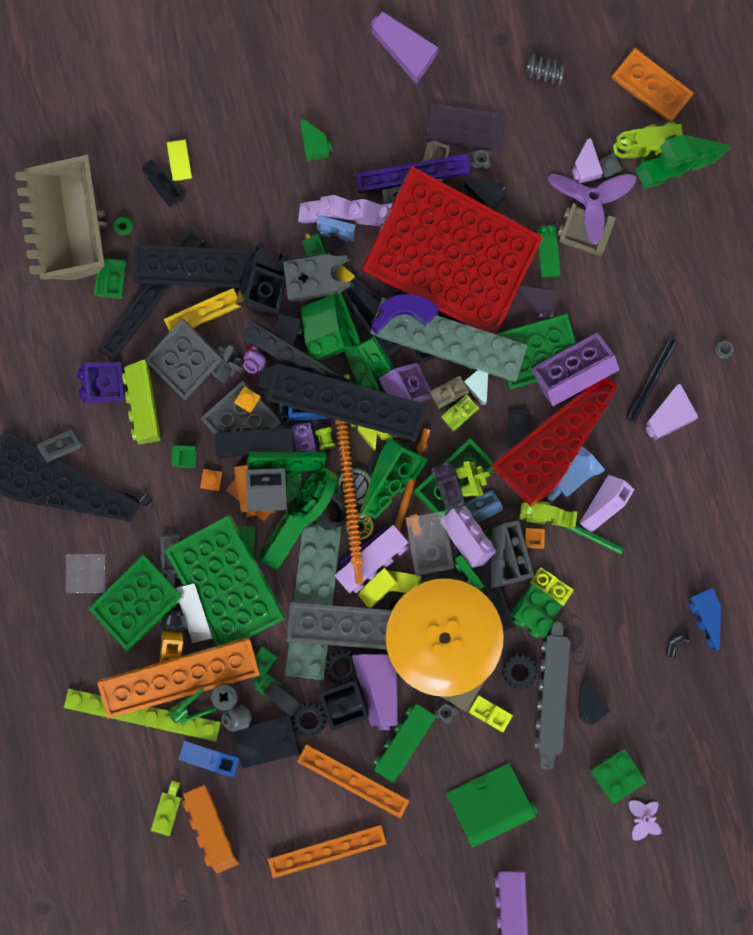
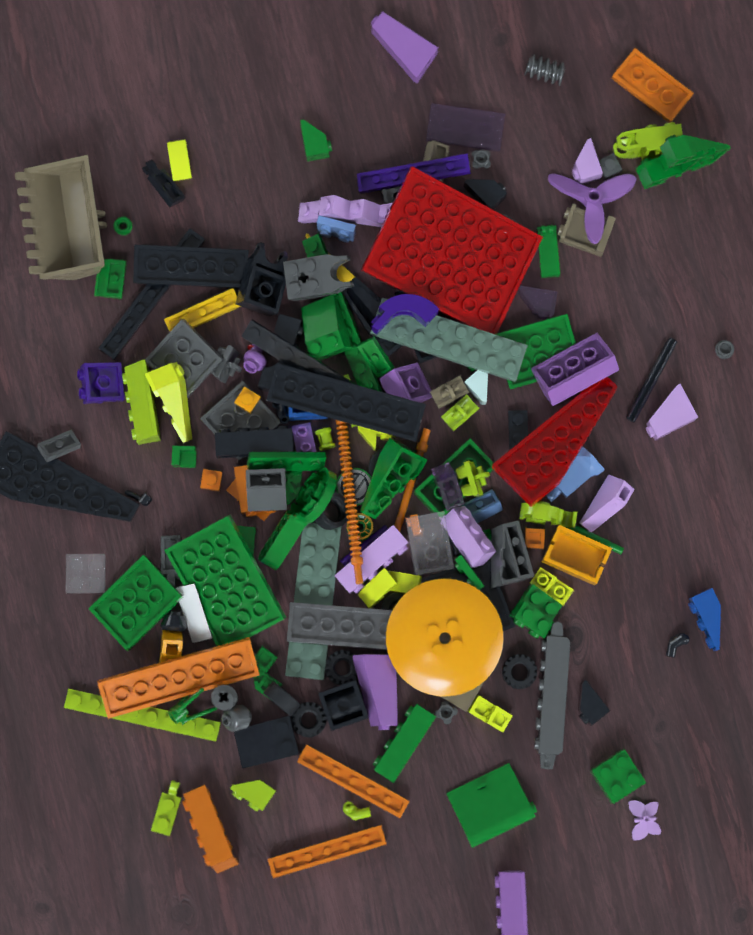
(171, 387): none -> neon yellow wedge
(209, 759): blue slope -> none
(255, 792): none -> lime slope
(354, 812): none -> lime arm
(576, 555): none -> light orange piece

